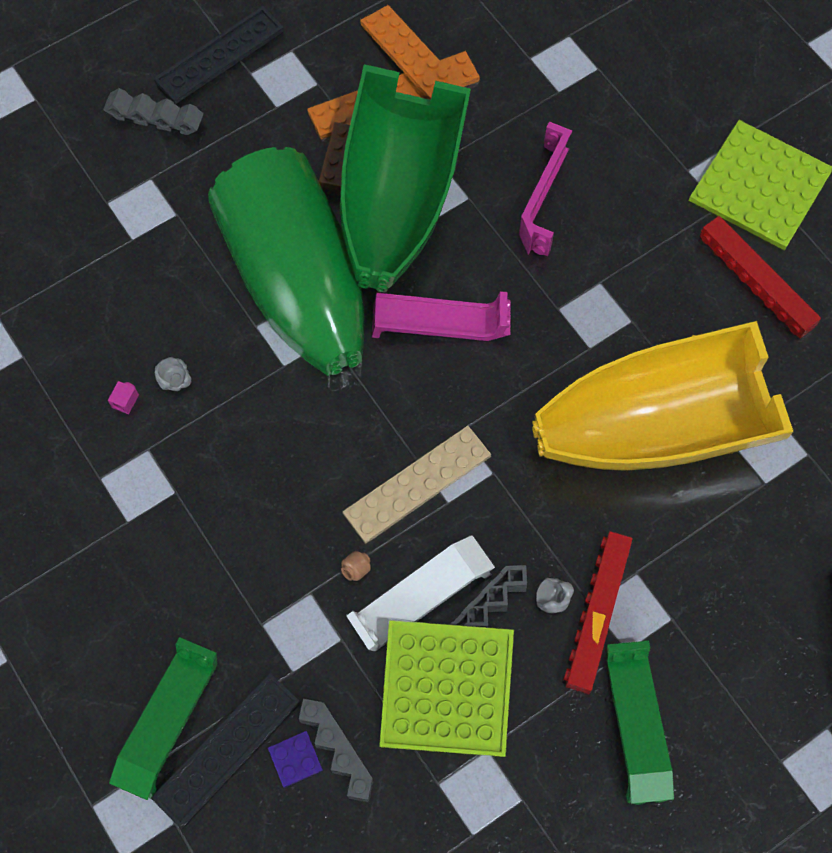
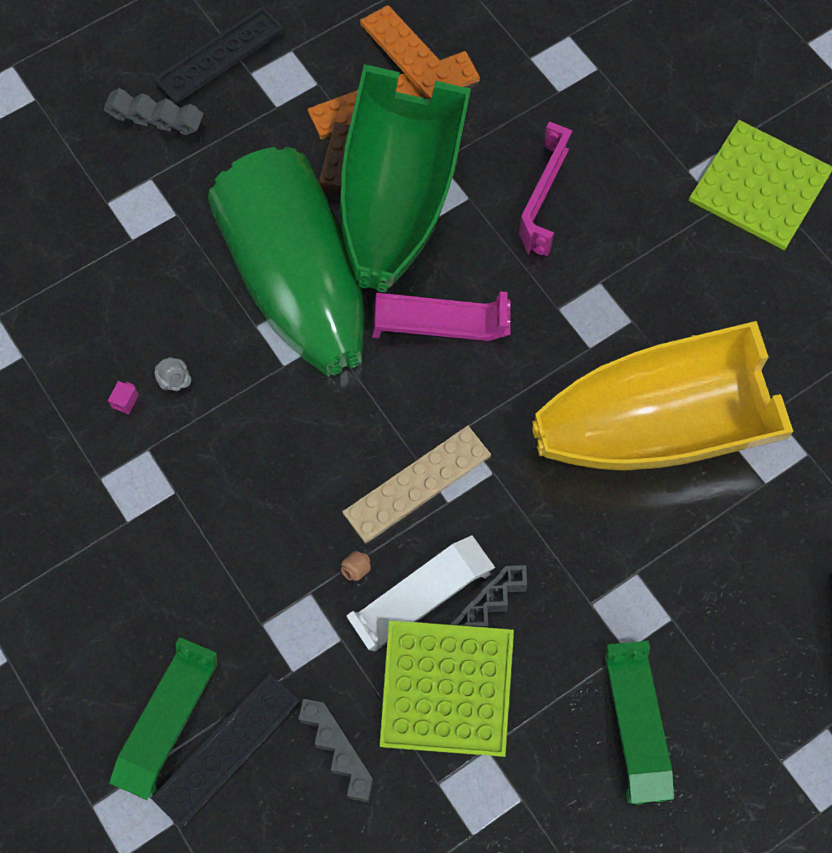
(295, 759): dark purple plate -> none
(554, 595): light grey hair -> none
(599, 612): red brick -> none
(760, 277): red brick -> none

